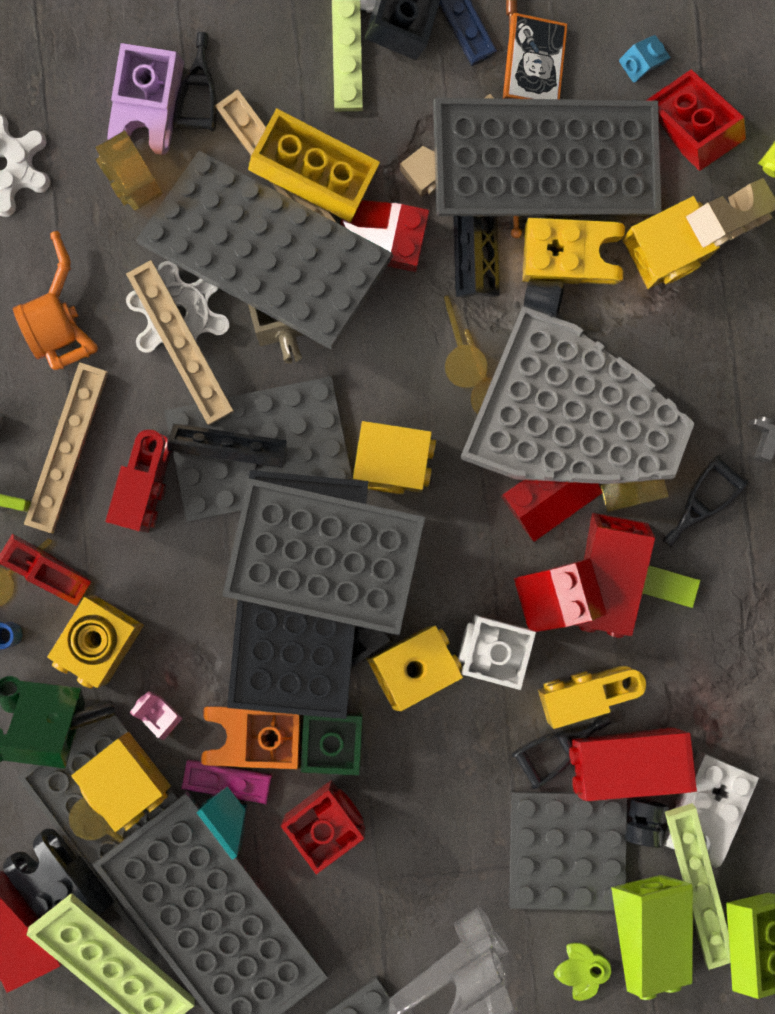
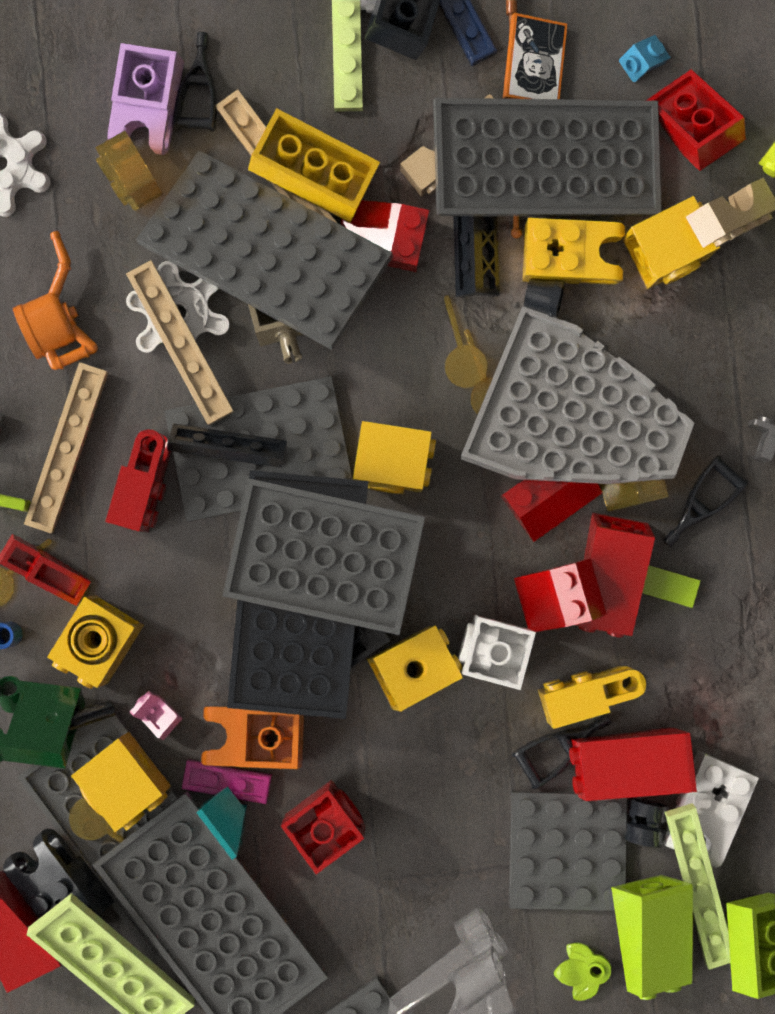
(332, 744): dark green brick -> none

